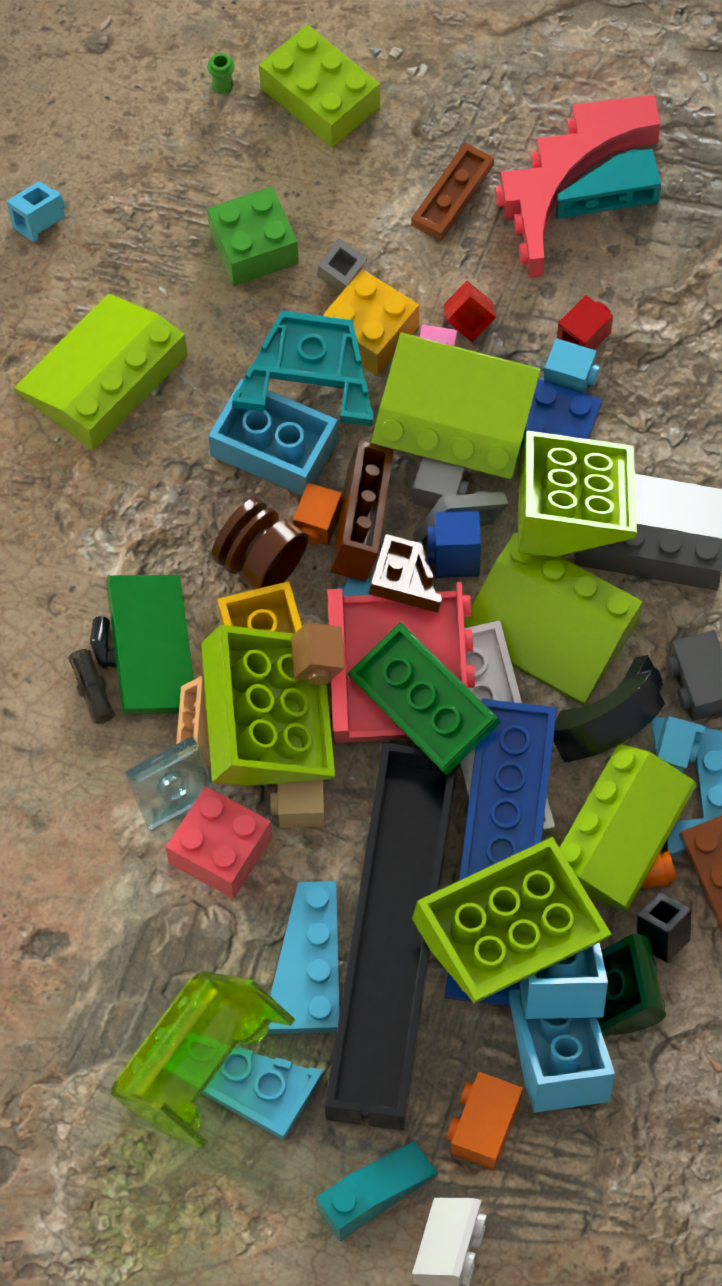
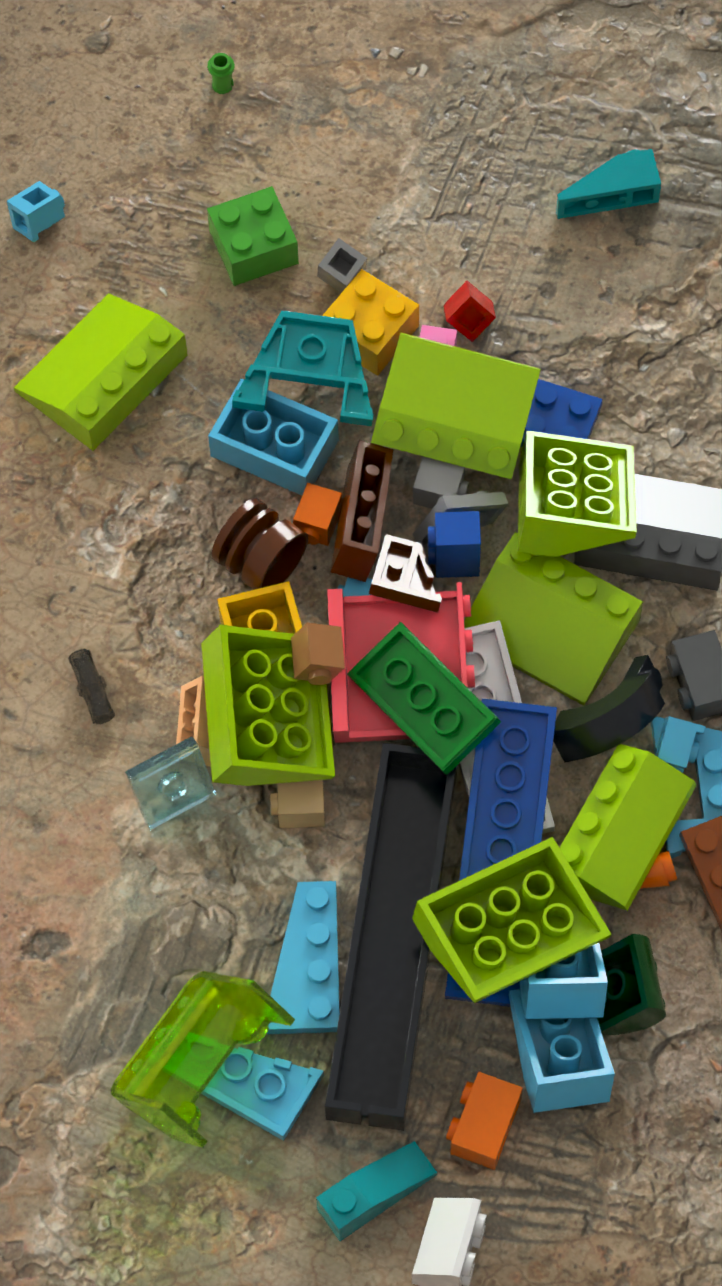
(99, 642): black arm -> none
(149, 641): green tile -> none
(219, 842): coral brick -> none
(319, 85): lime brick -> none
(452, 191): dark orange plate -> none
(571, 366): medium azure brick -> none
(586, 324): red brick -> none
(592, 136): coral arch -> none
(666, 925): black brick -> none

